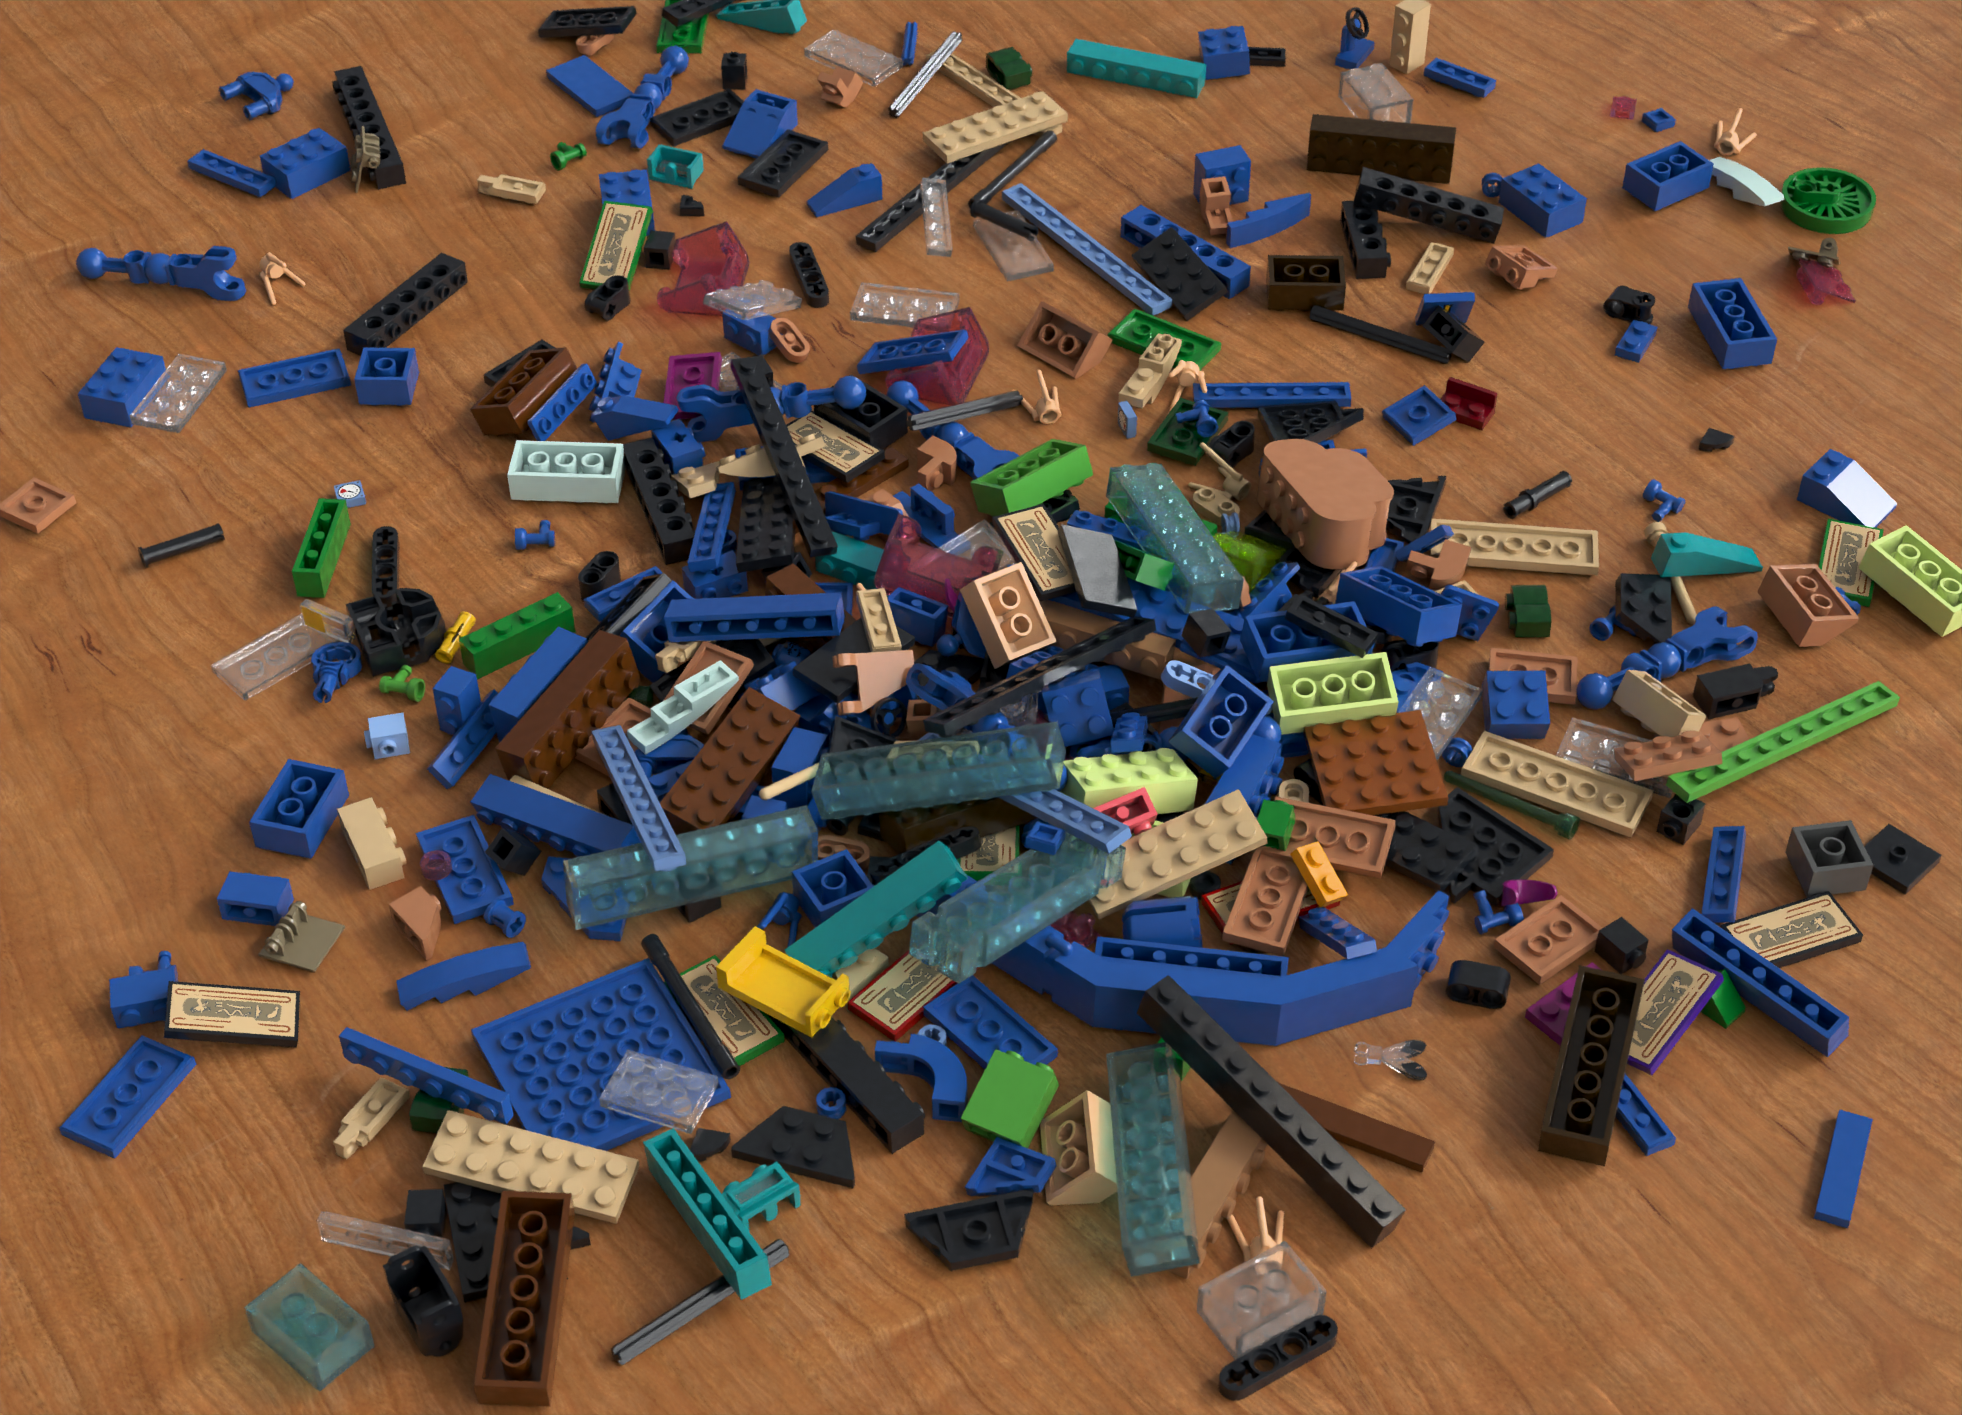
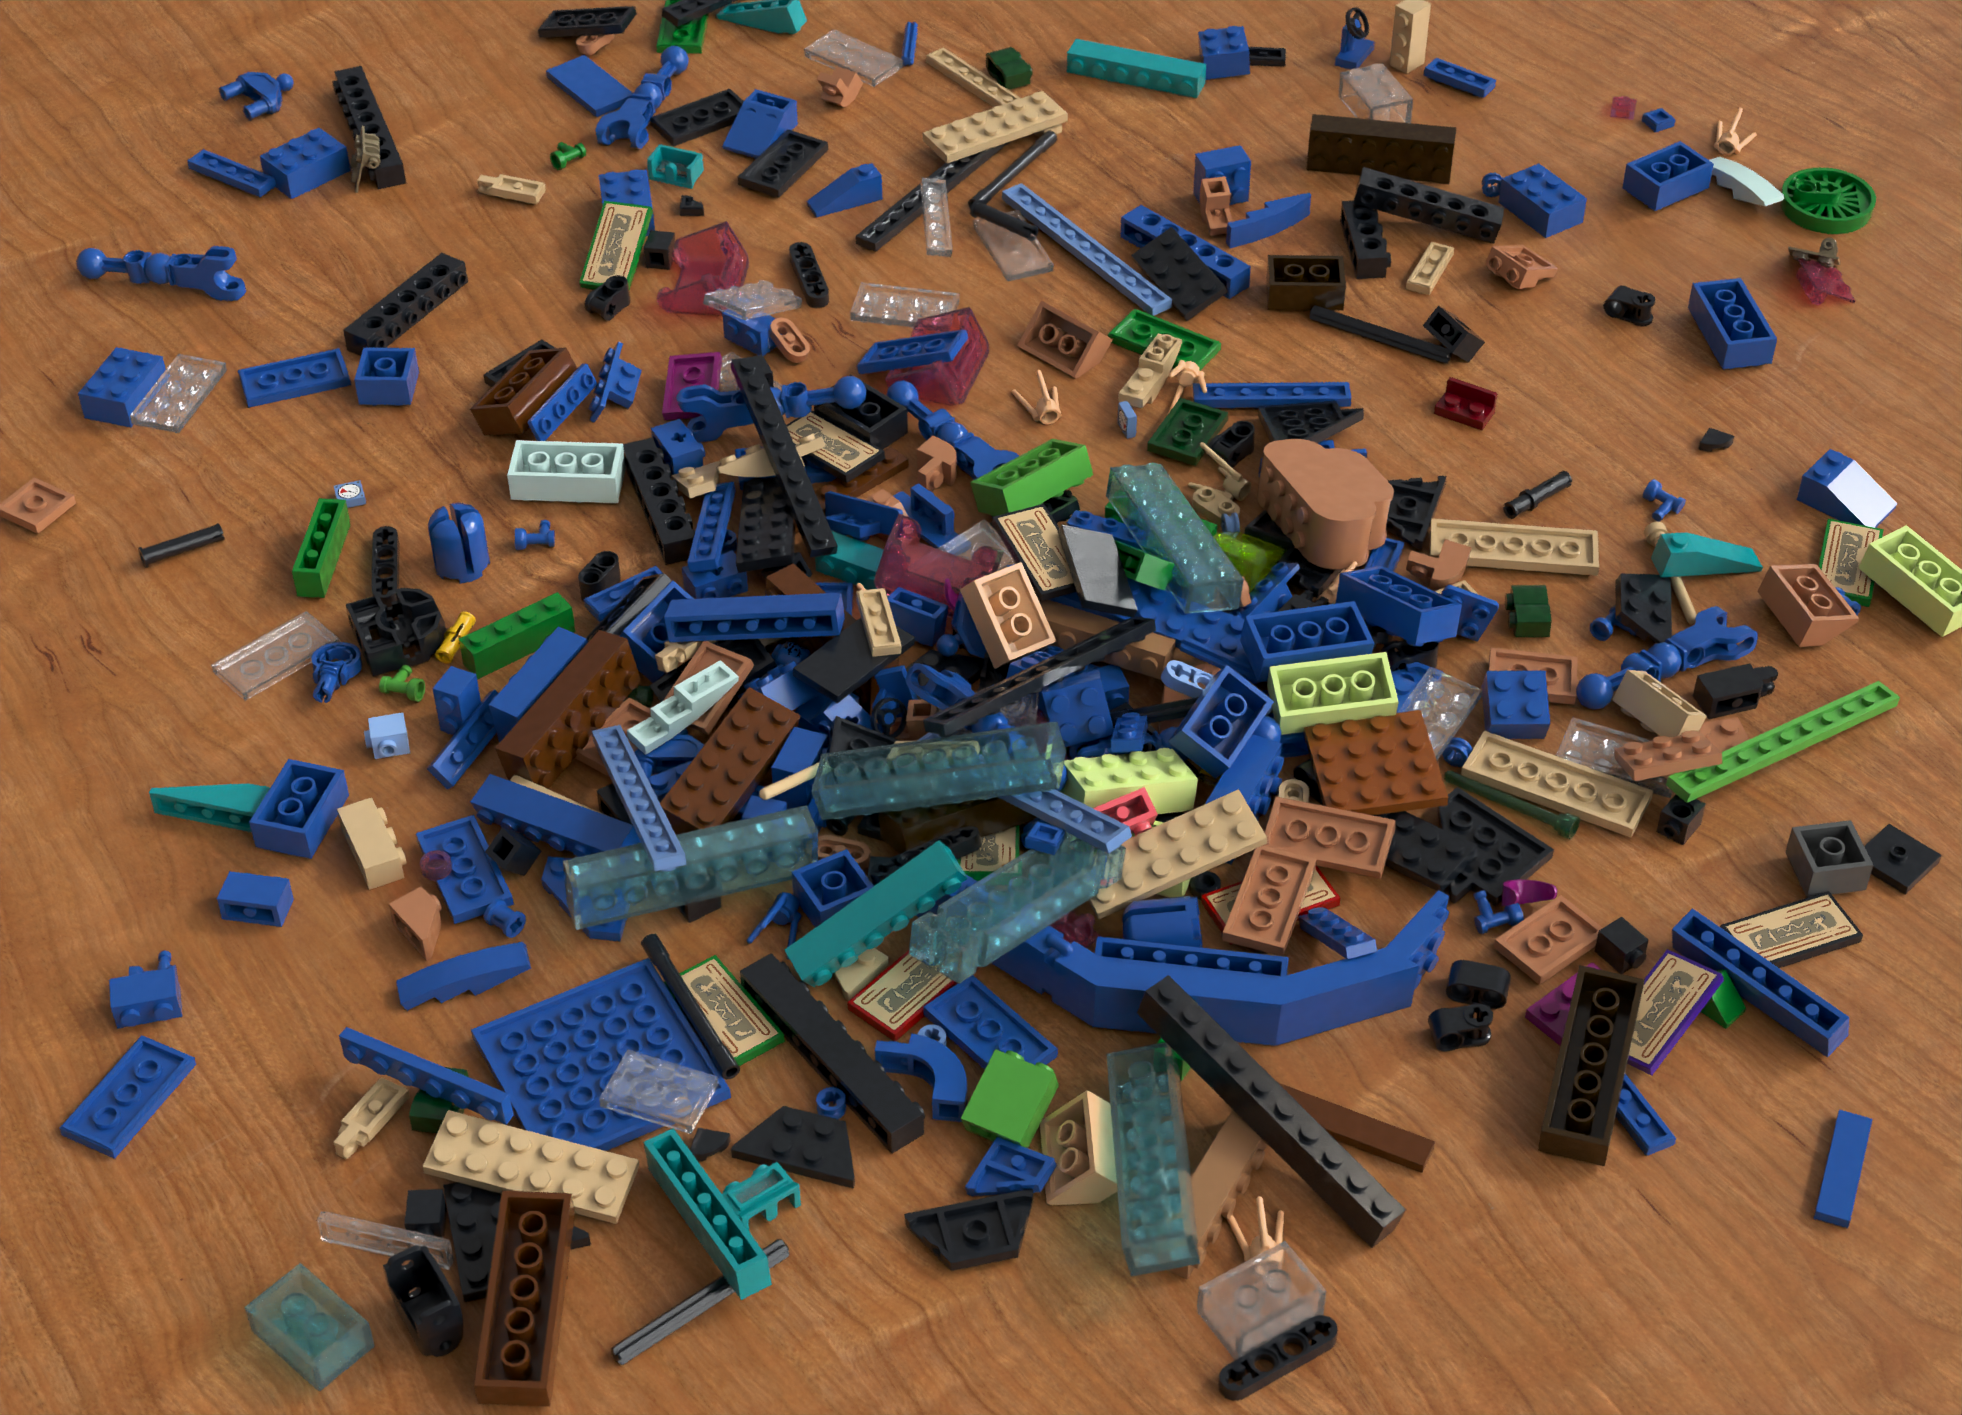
(211, 804): none -> teal slope
(232, 1014): tile -> none
(274, 268): light nougat plant -> none
(301, 939): dark tan hinge -> none
(327, 621): clear tile -> none
(458, 541): none -> blue cylinder
(631, 415): blue slope -> none
(734, 71): black brick -> none
(781, 984): yellow panel -> none
(877, 676): nougat flag -> none
(925, 74): axle -> none
(964, 410): black axle -> none
(1206, 425): blue piece -> none
(1206, 632): black brick -> none
(1277, 822): green brick -> none
(1319, 874): light orange plate -> none
(1331, 626): black plate -> none
(1395, 1057): clear piece -> none
(1419, 415): blue tile -> none
(1425, 542): blue tile -> none
(1456, 303): blue tile -> none
(1458, 1028): none -> black piece
(1636, 341): blue plate -> none
(1724, 874): blue plate -> none

